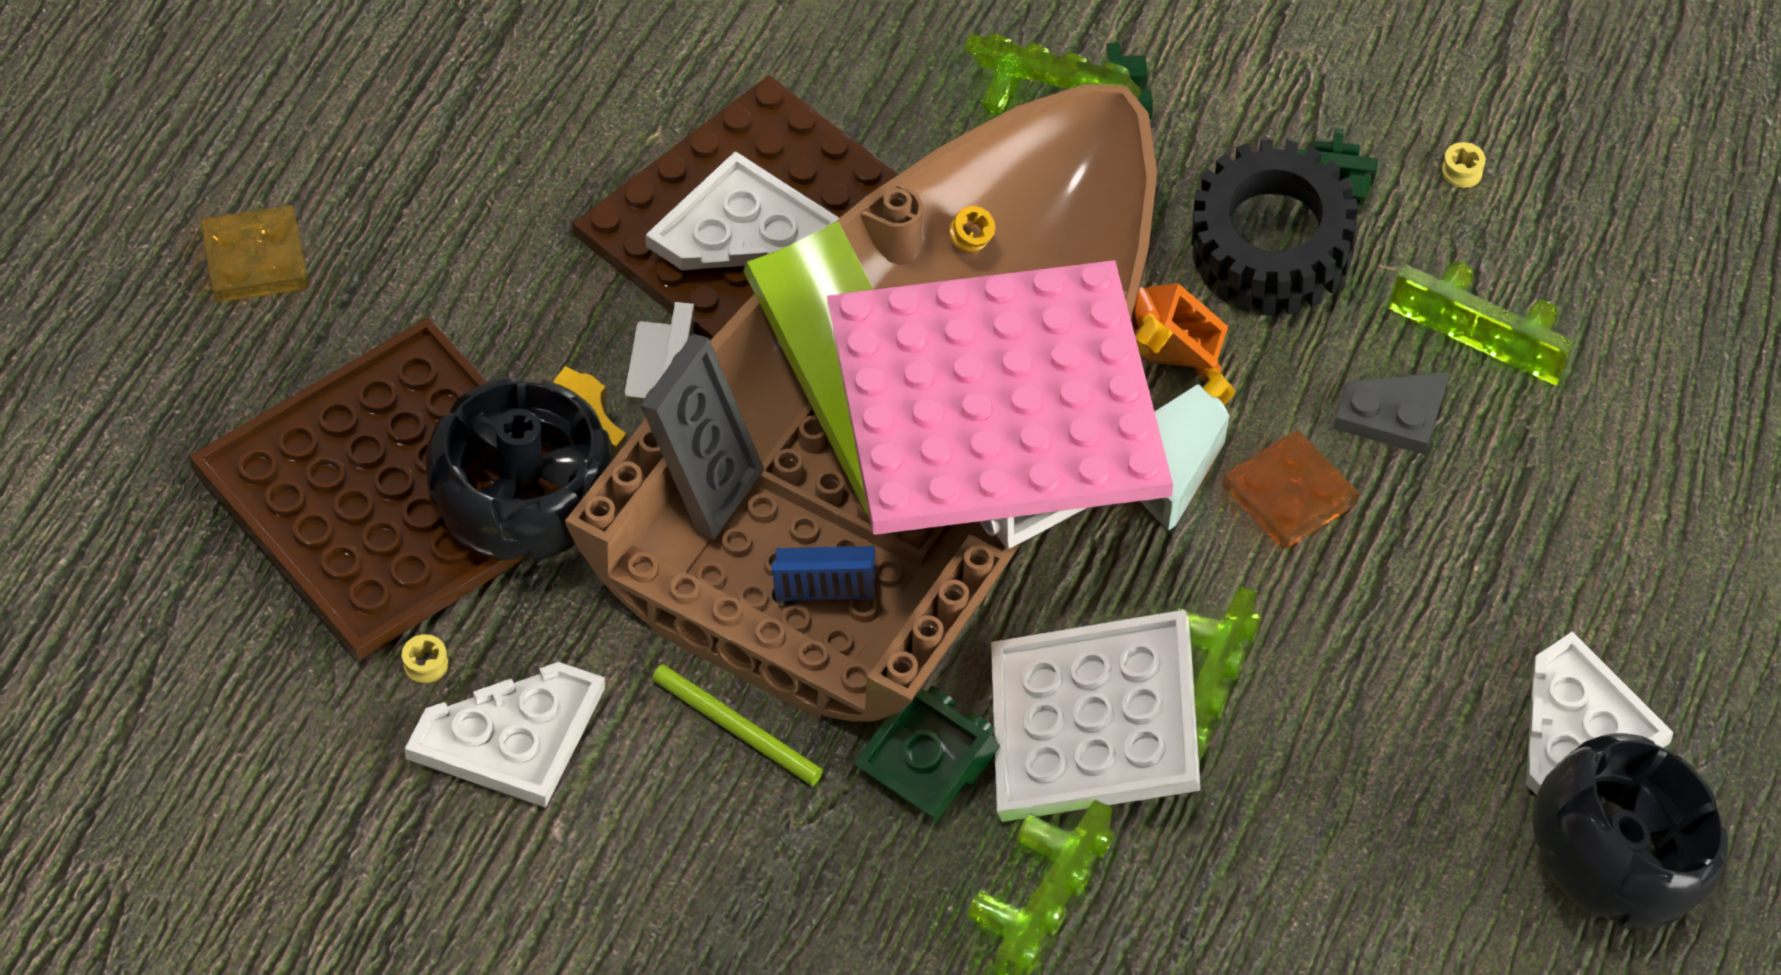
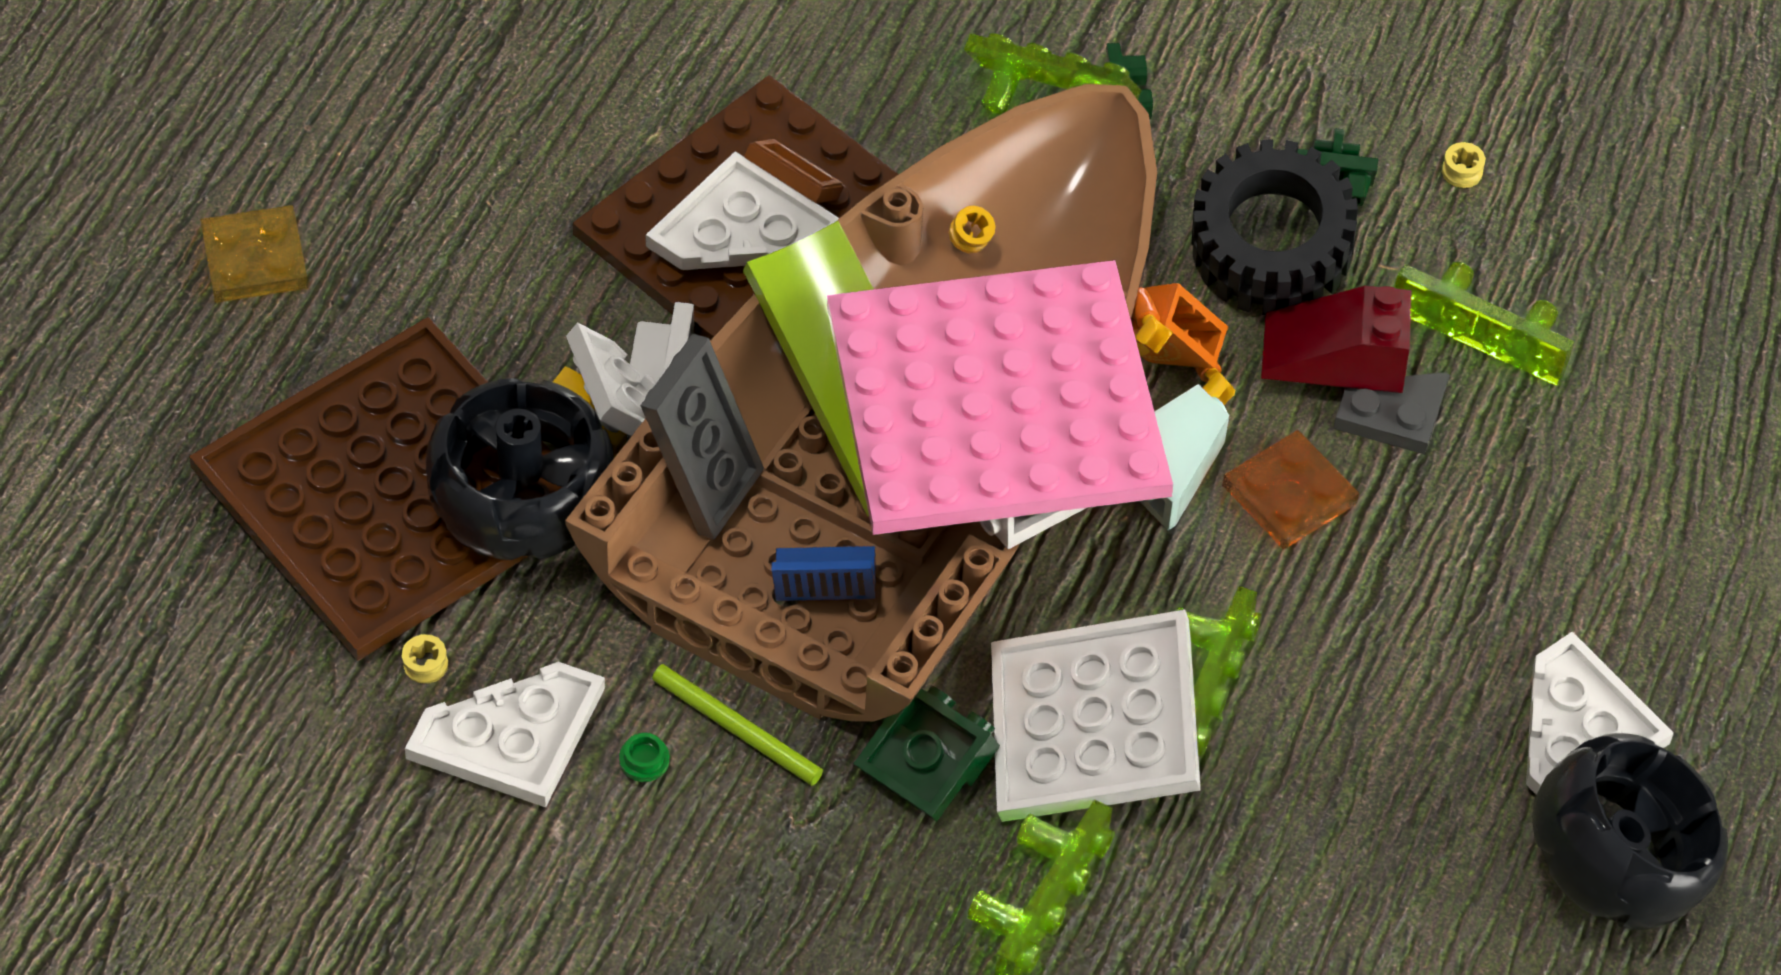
(609, 380): none -> white plate
(644, 757): none -> green plate
(794, 170): none -> dark orange tile
(1341, 340): none -> dark red slope

